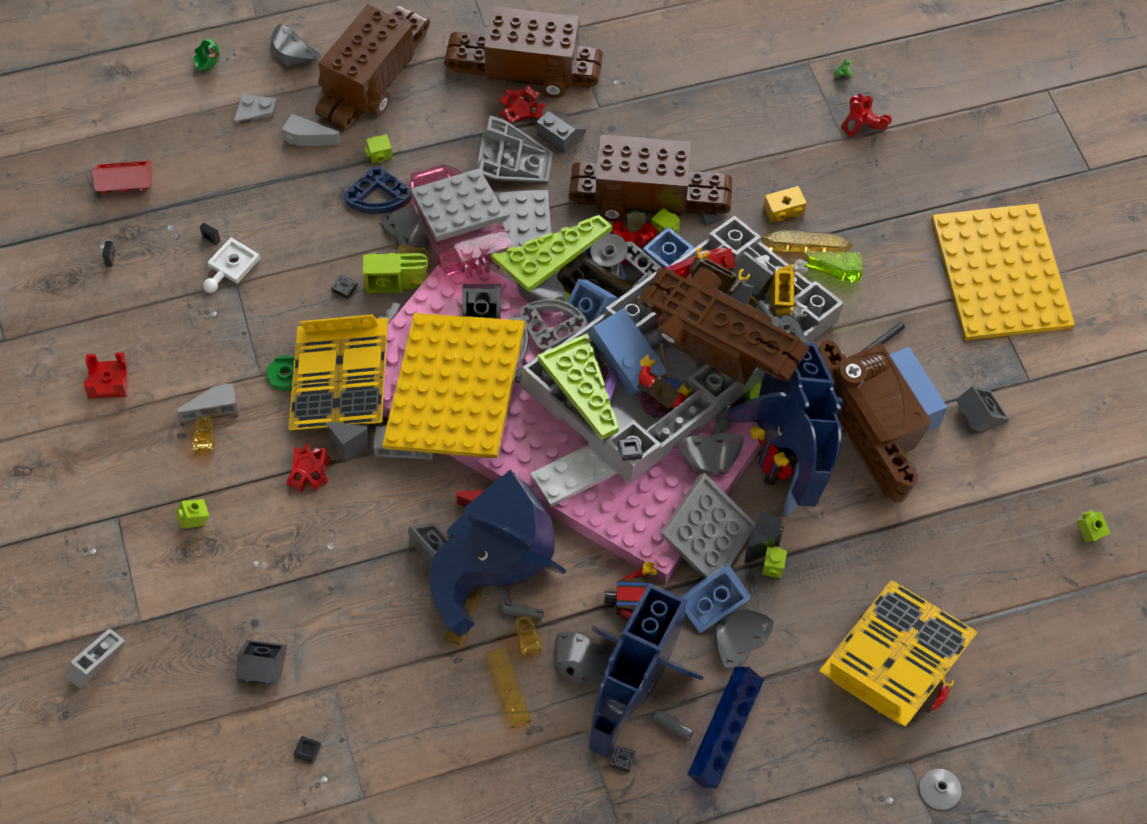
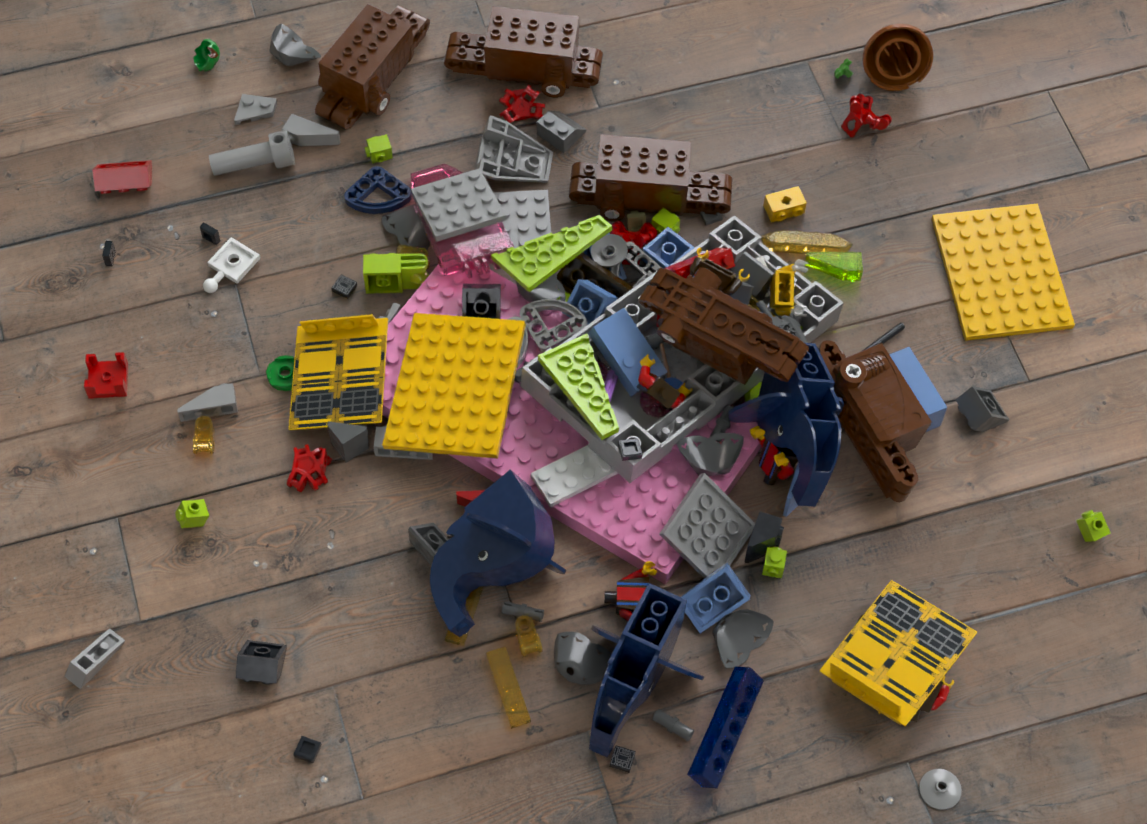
(276, 150): none -> light grey piece
(897, 57): none -> dark orange cone

